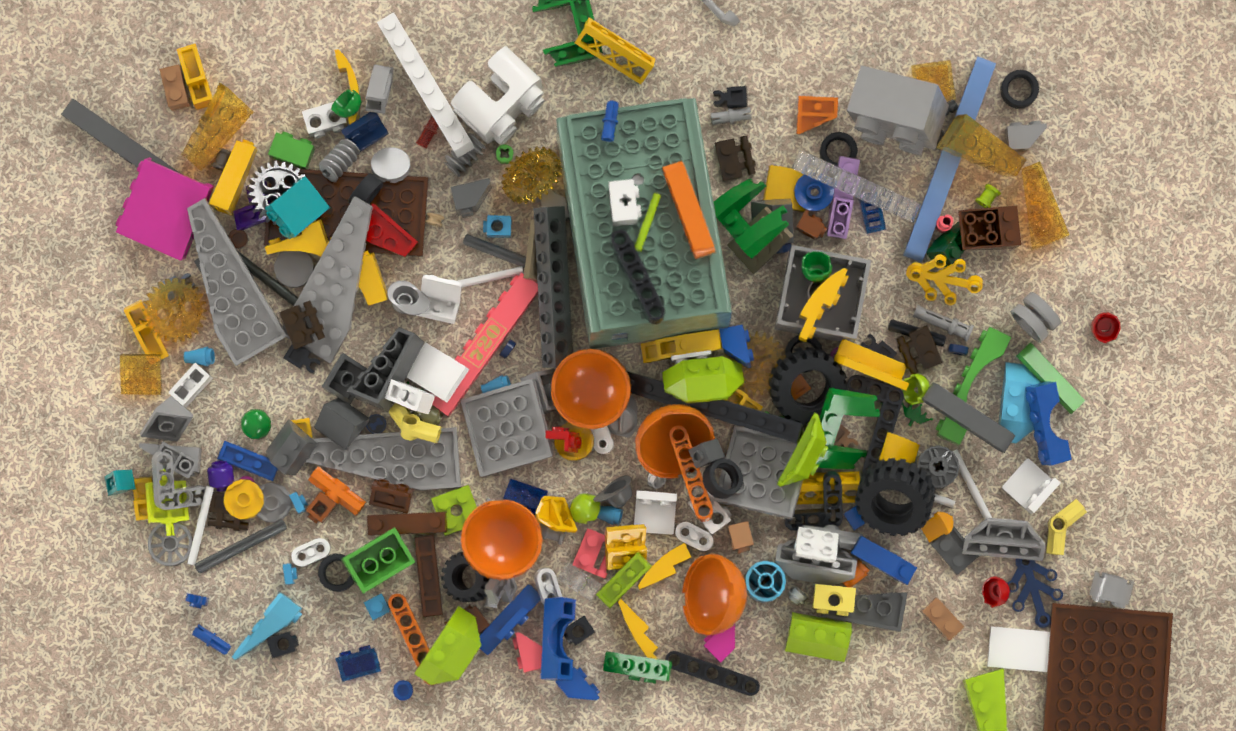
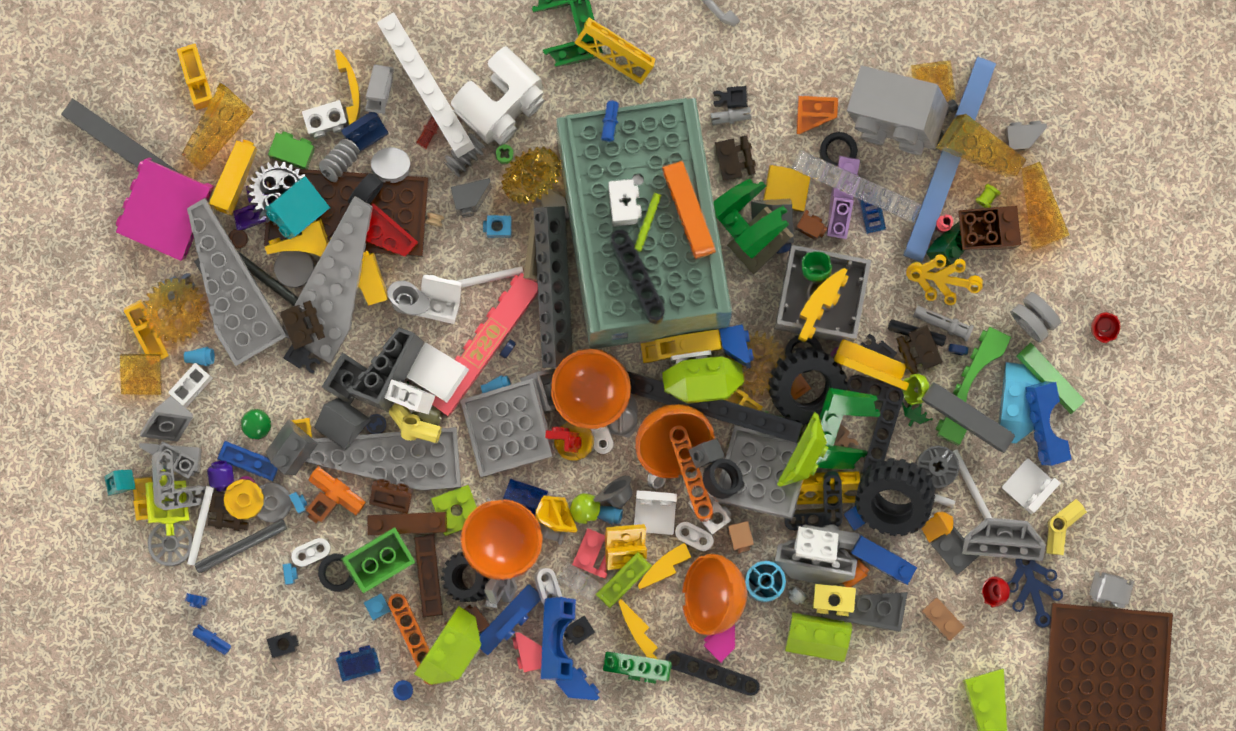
(175, 87): medium nougat brick -> none
(221, 159): dark grey bush -> none
(277, 617): medium azure wedge -> none
(347, 104): green hair -> none
(494, 250): dark grey axle -> none
(807, 200): blue dish -> none
(899, 448): yellow slope -> none
(1018, 649): white tile -> none
(1034, 89): black tyre -> none

